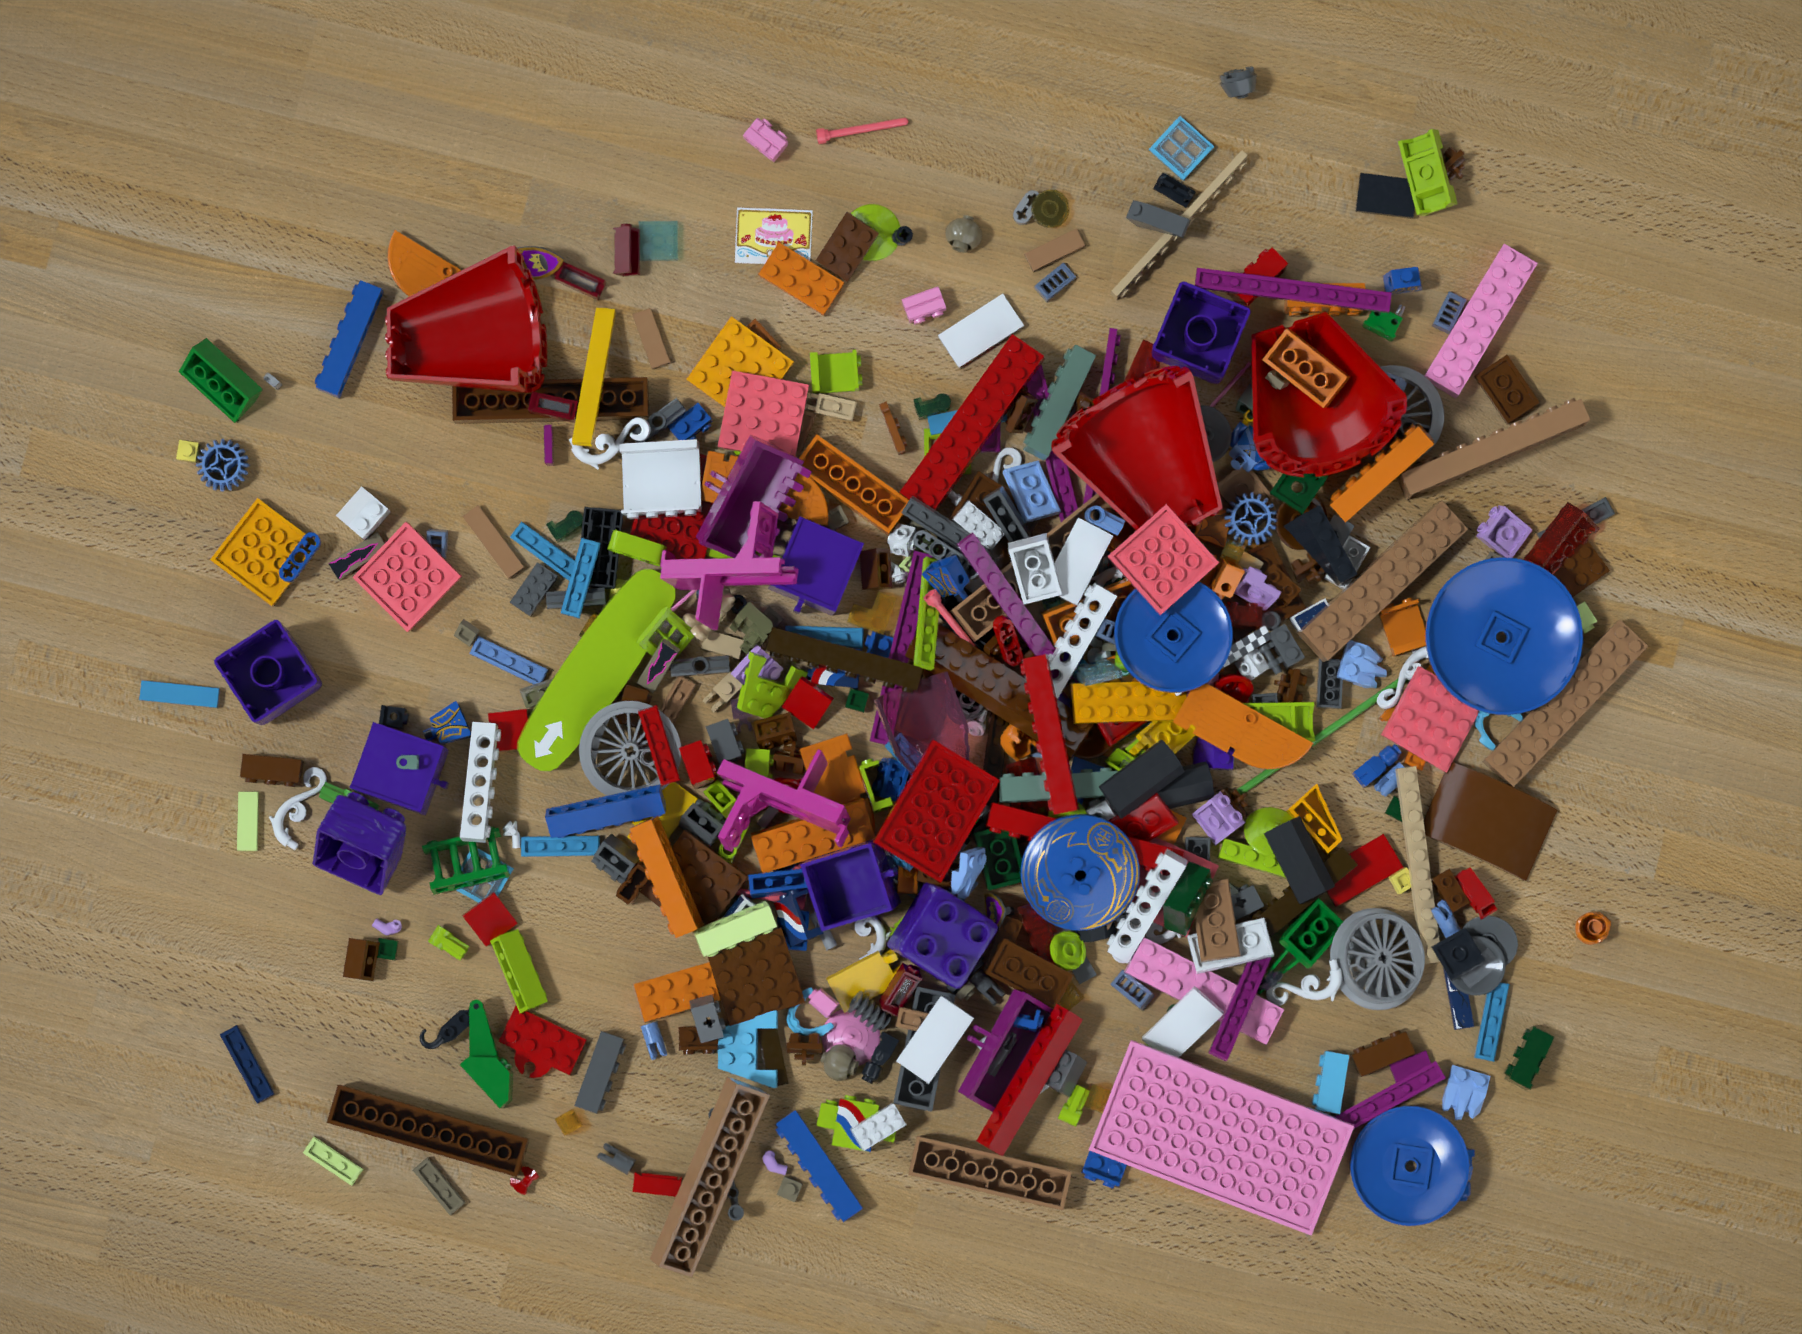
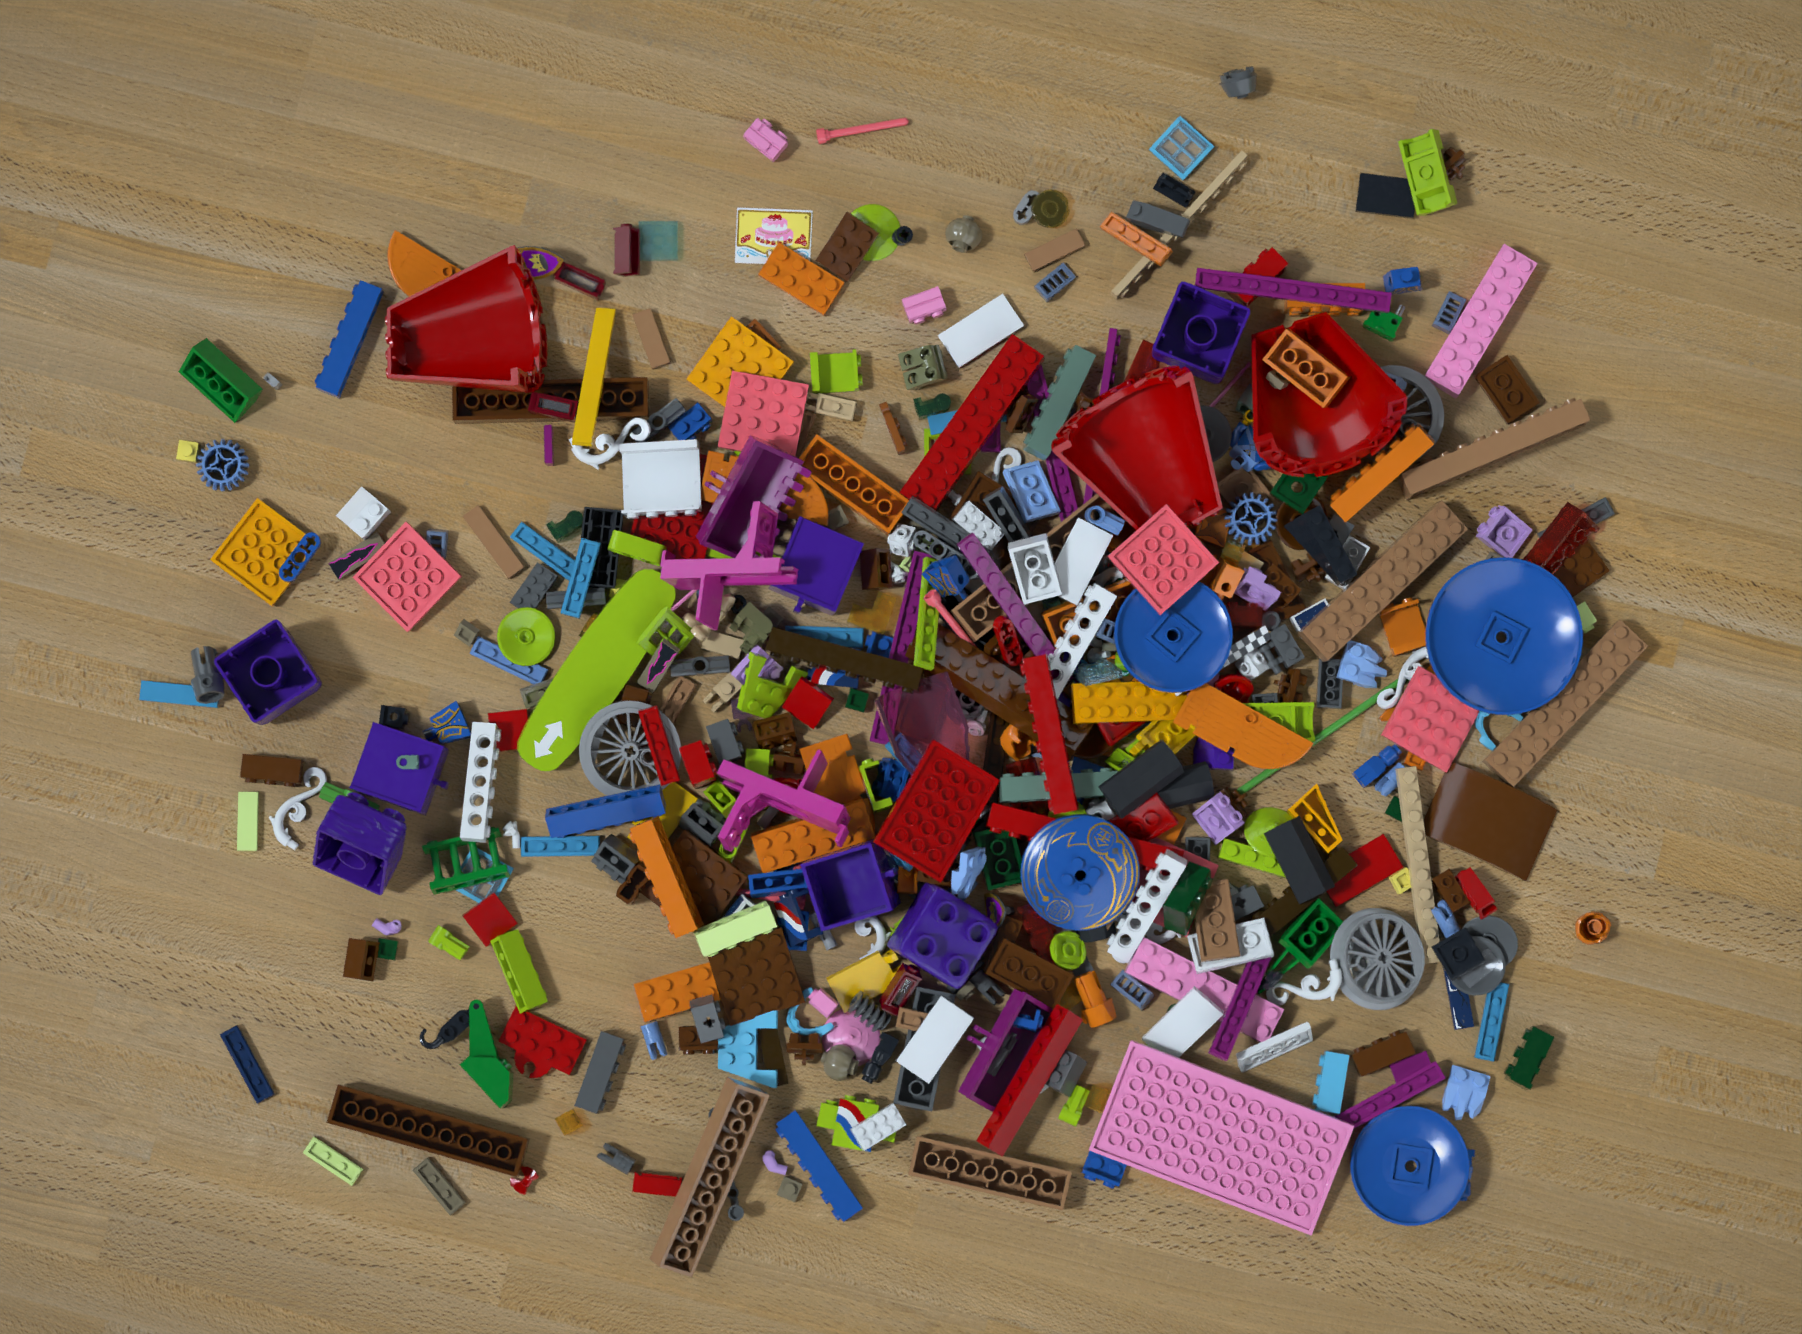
(207, 683): none -> dark grey piece
(526, 636): none -> lime hat
(923, 365): none -> olive hips
(1097, 1008): none -> orange piece
(1136, 239): none -> orange tile
(1274, 1047): none -> white tile

